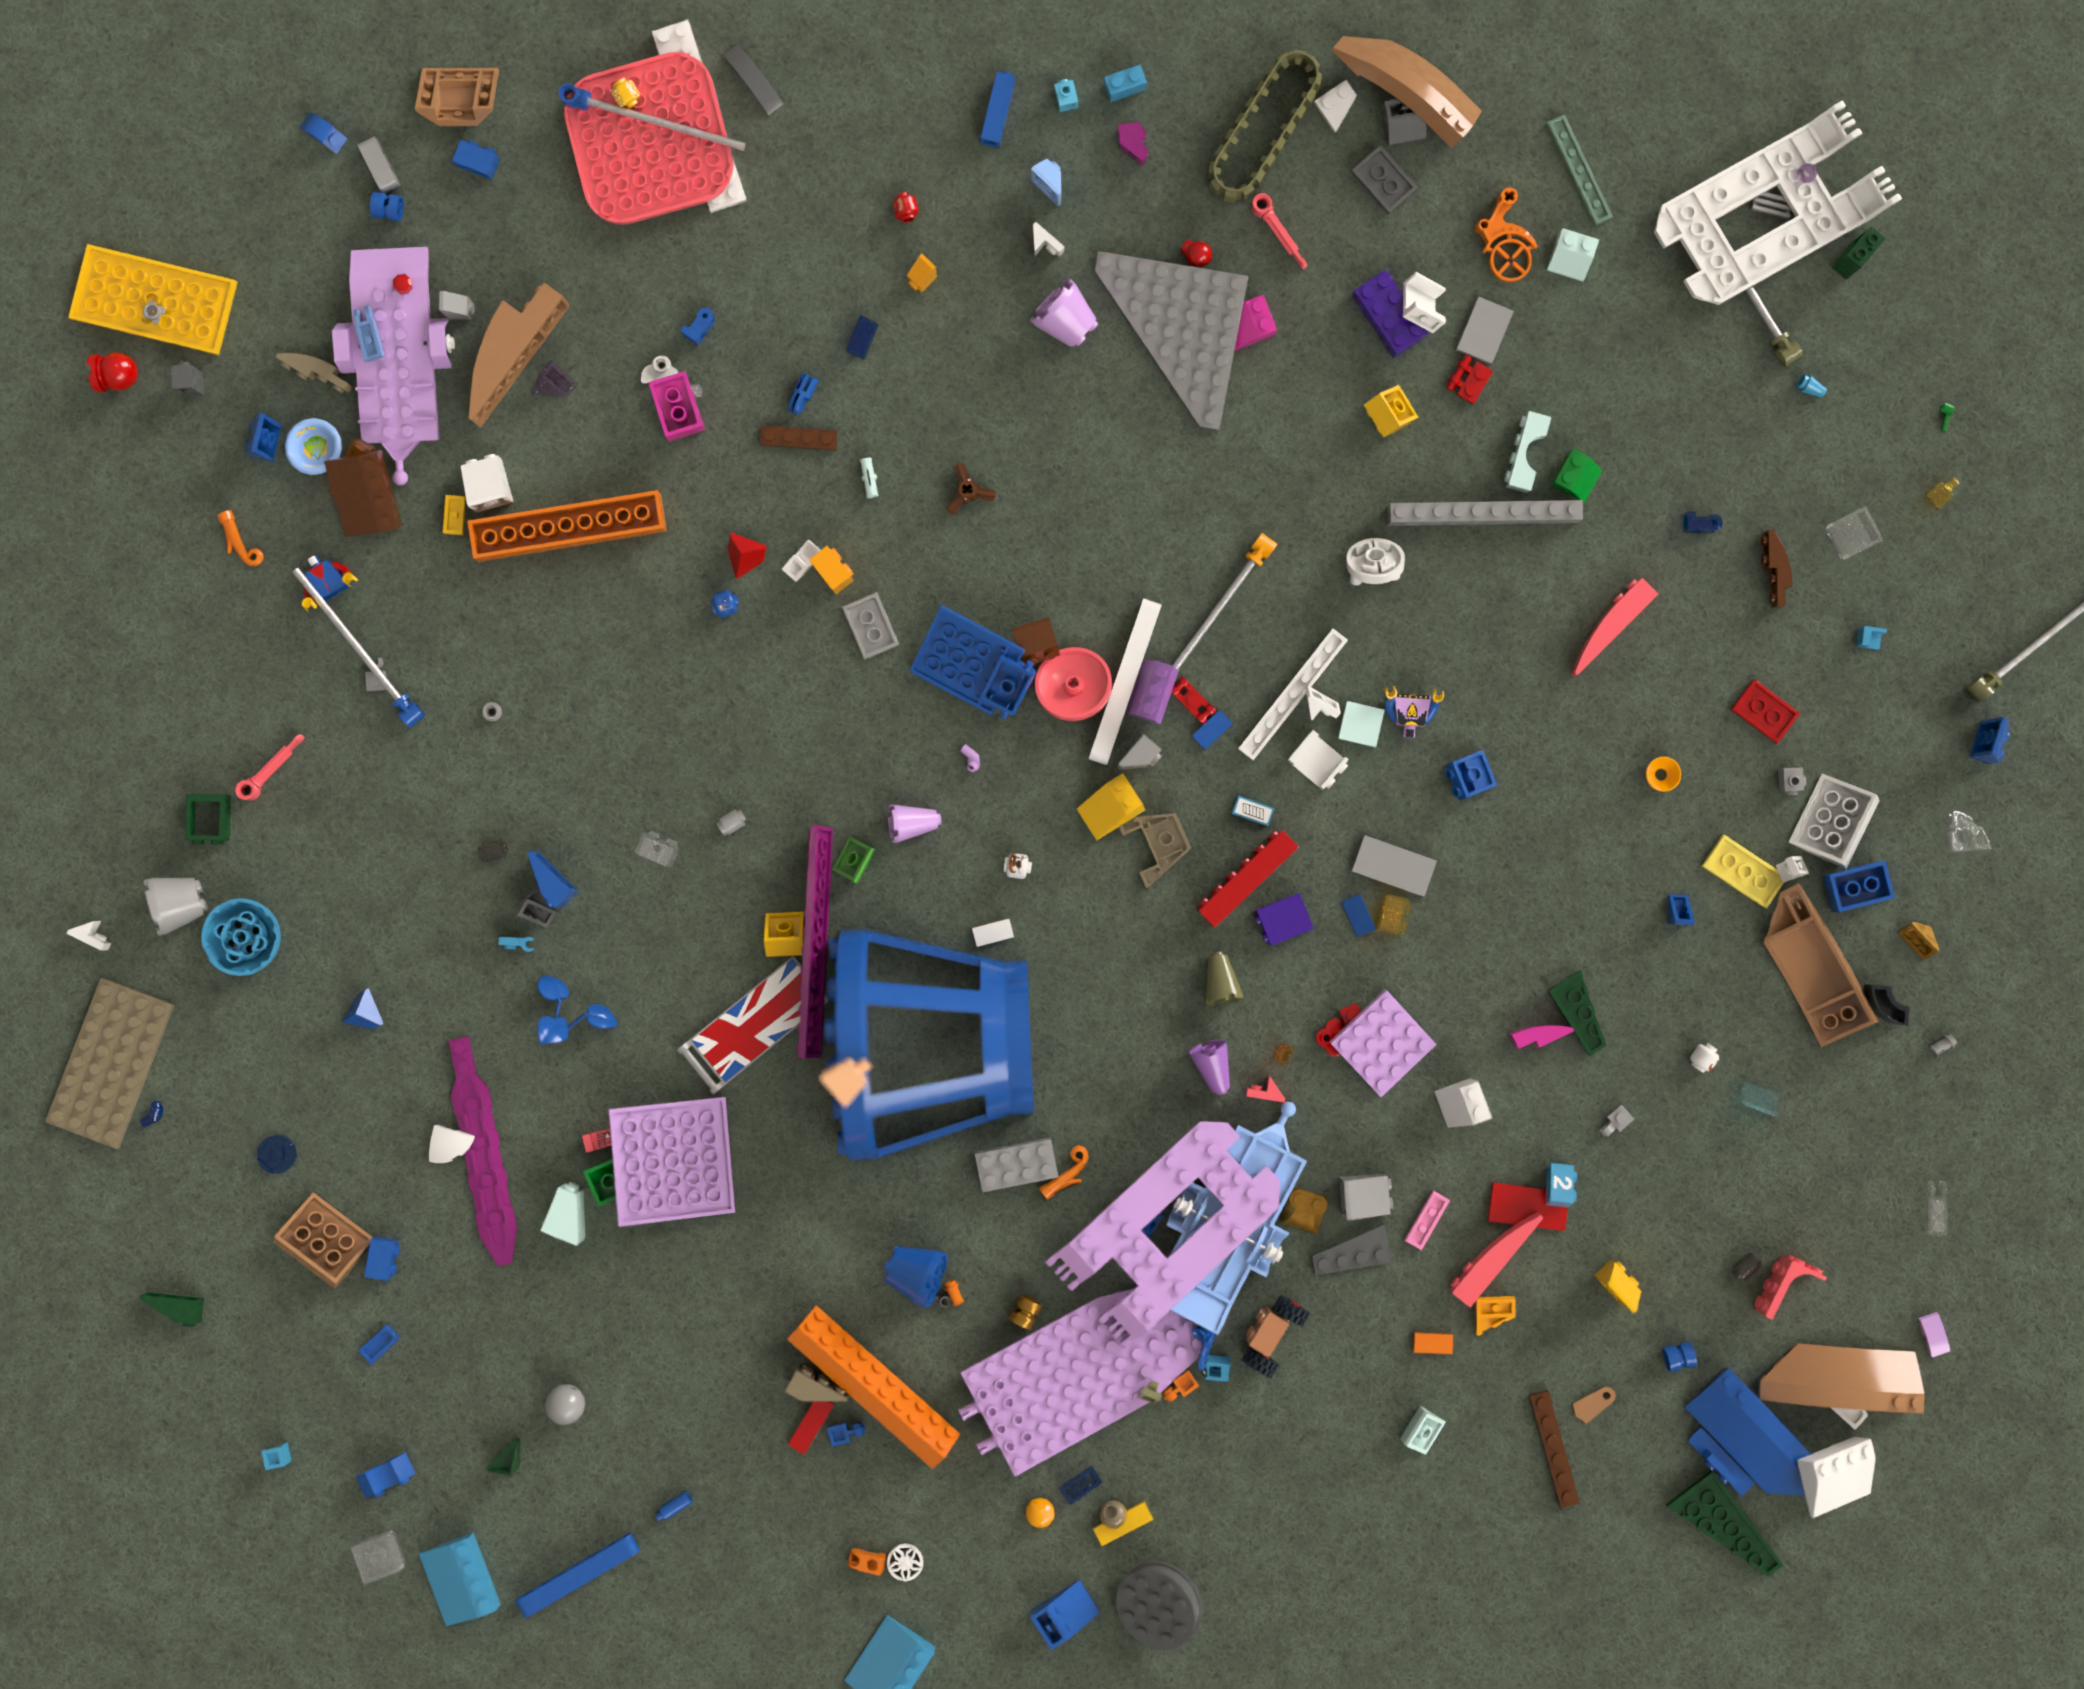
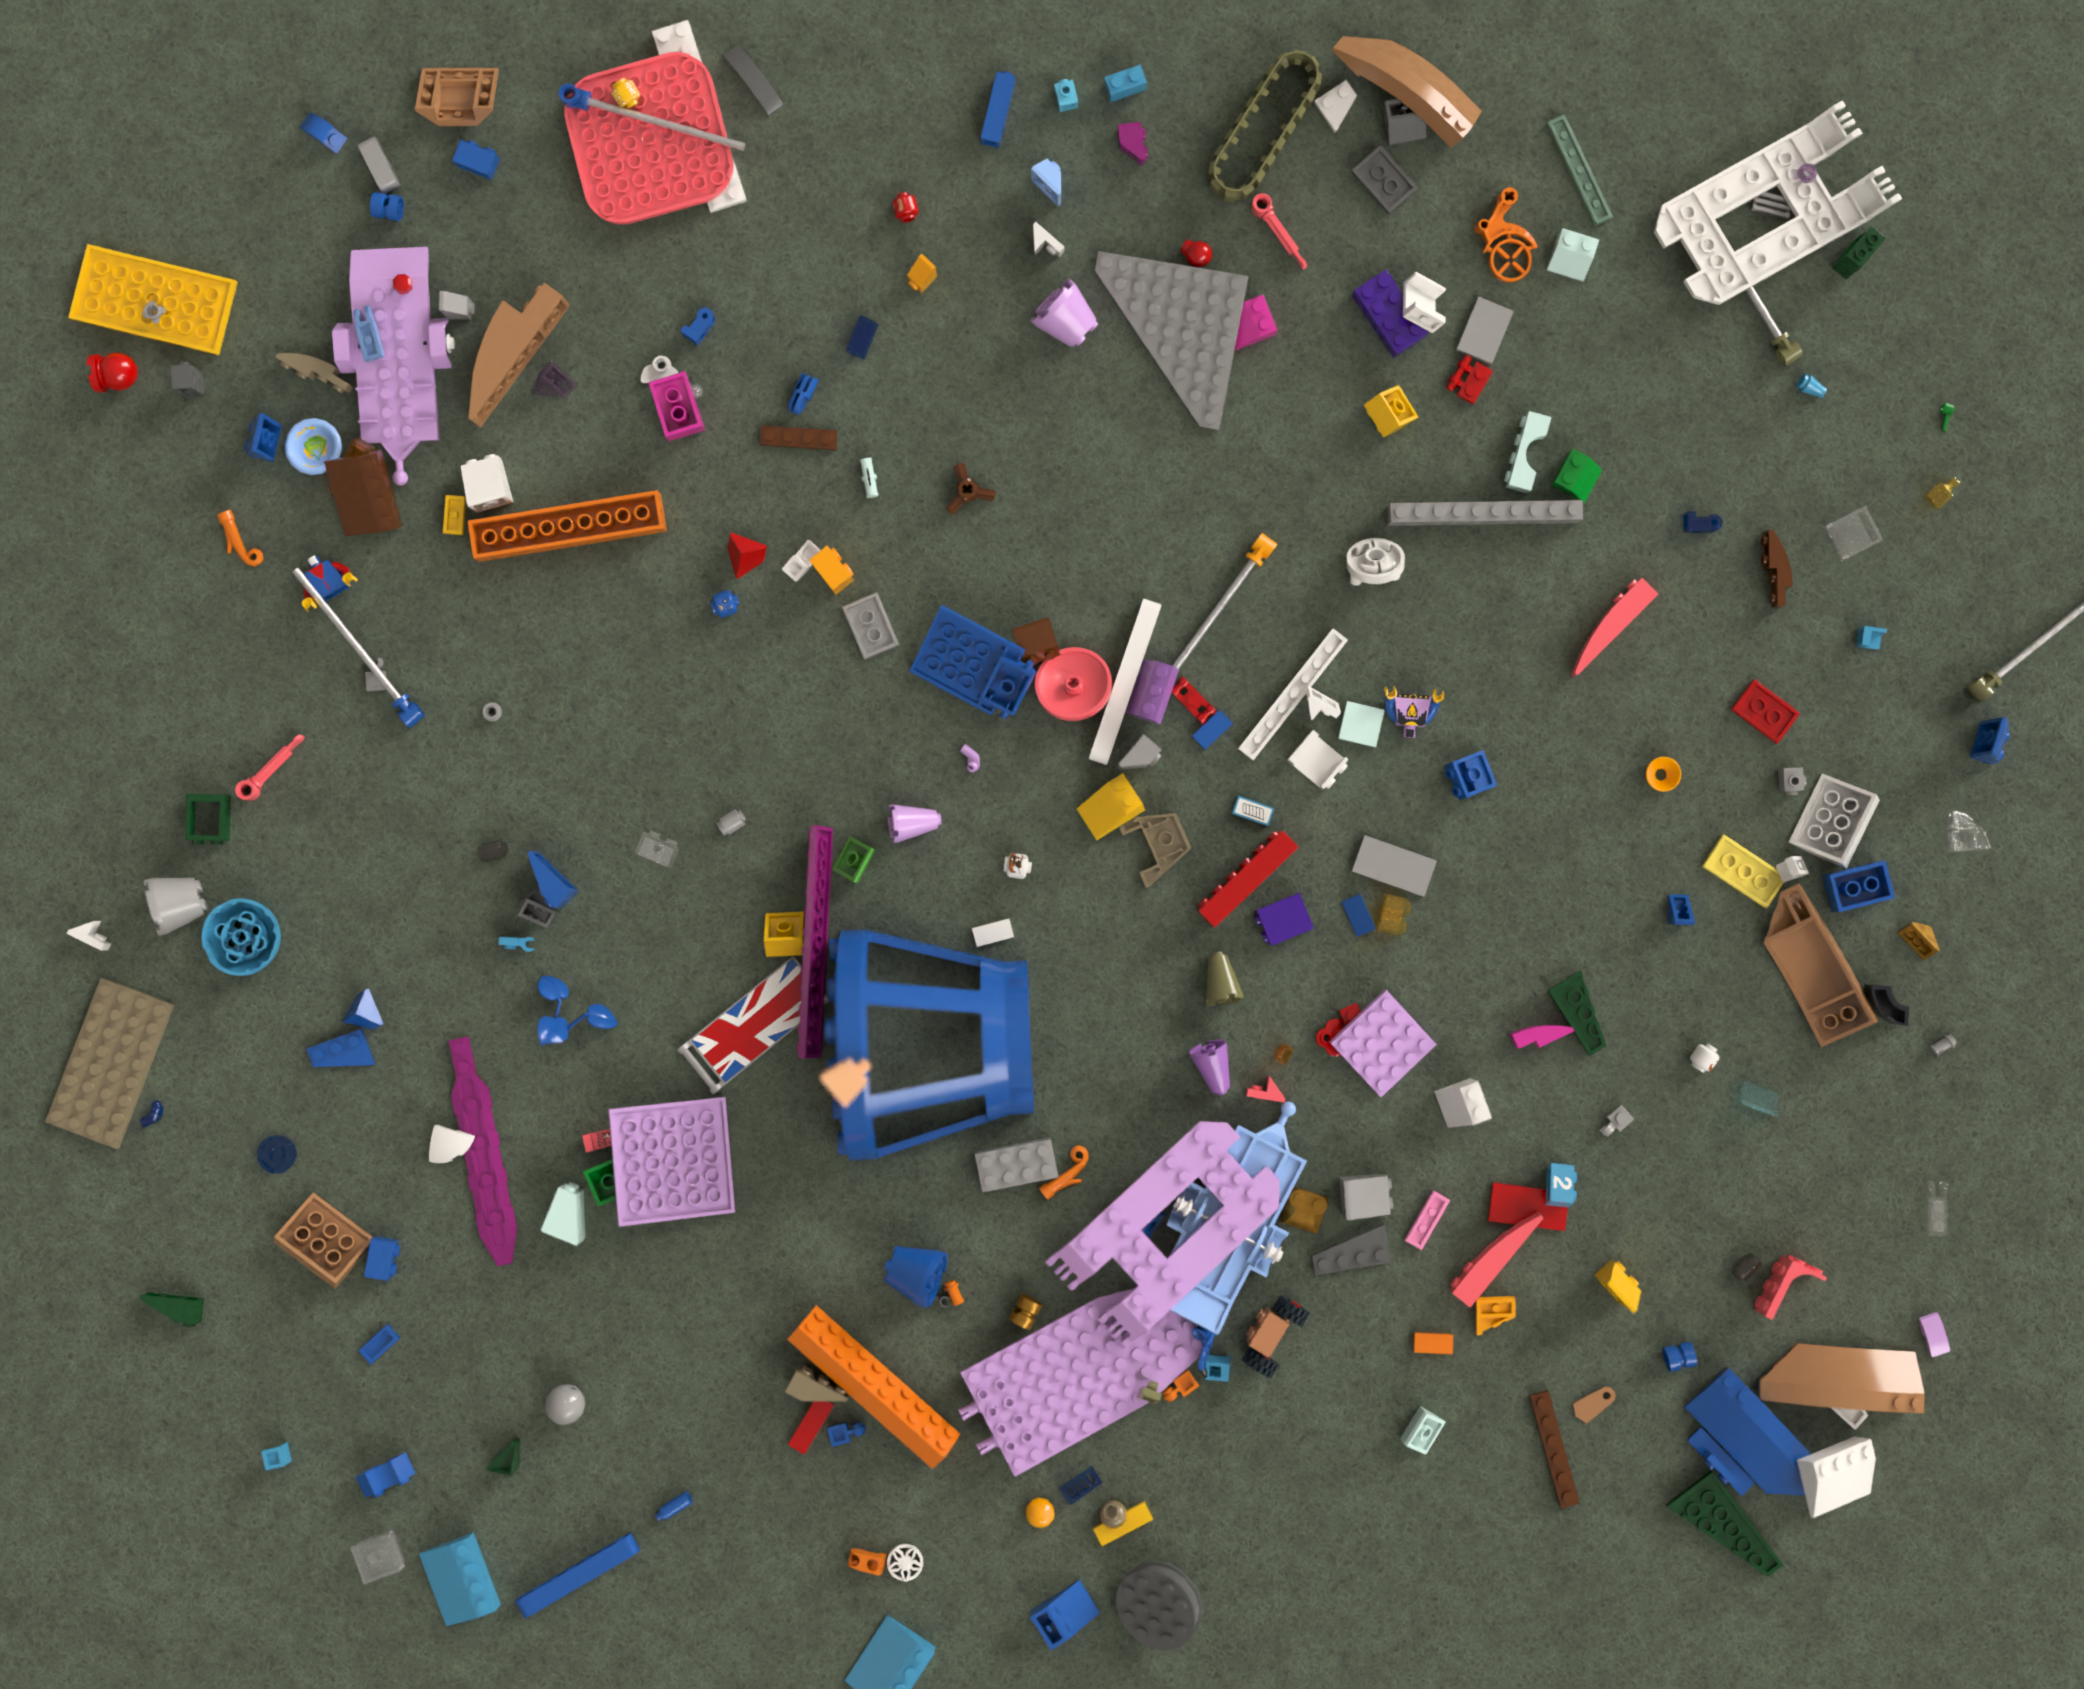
(342, 1051): none -> blue wing

